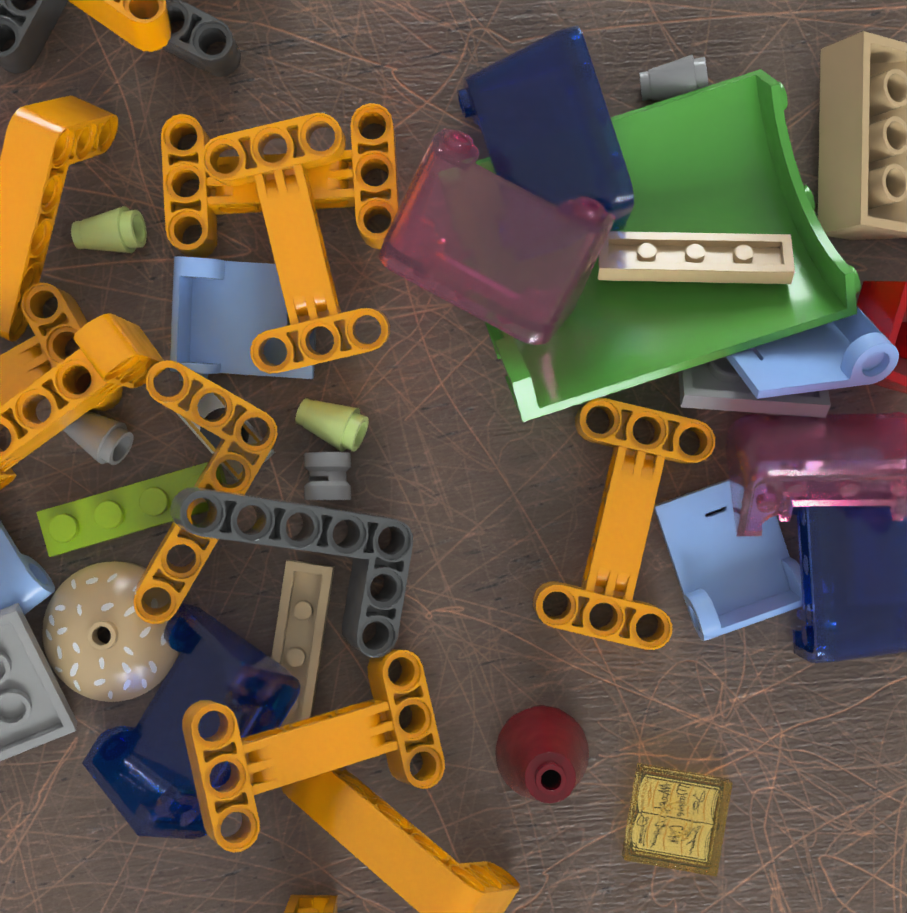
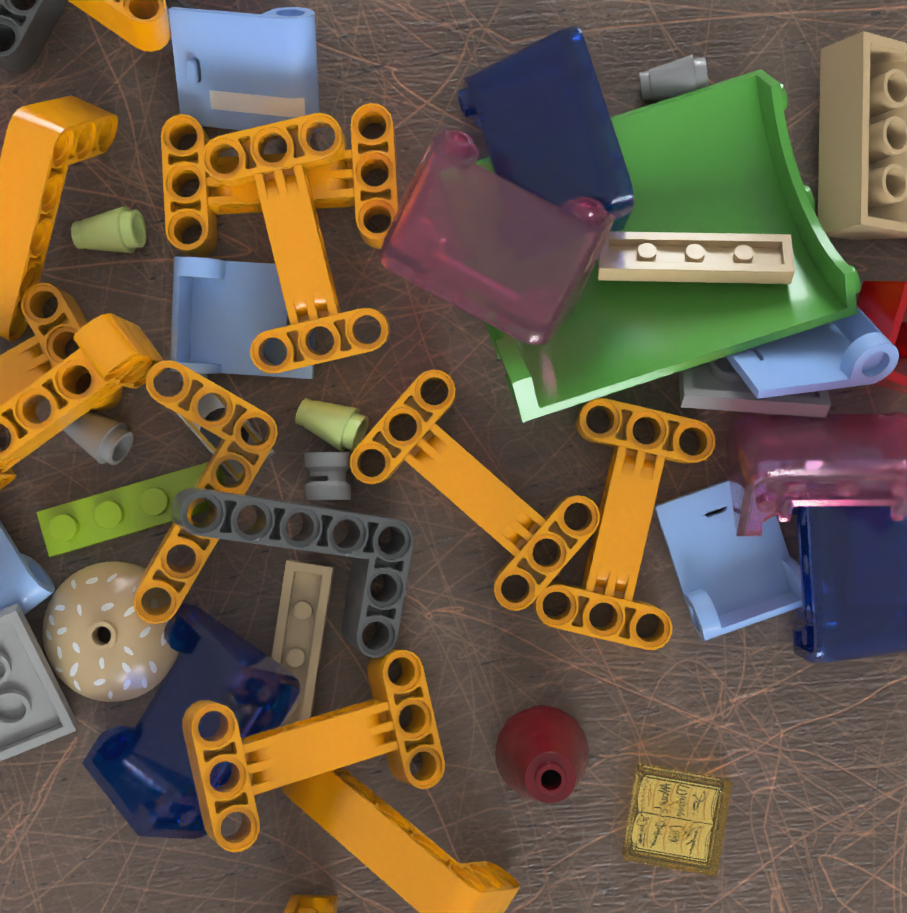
(245, 66): none -> light blue door
(475, 490): none -> light orange beam

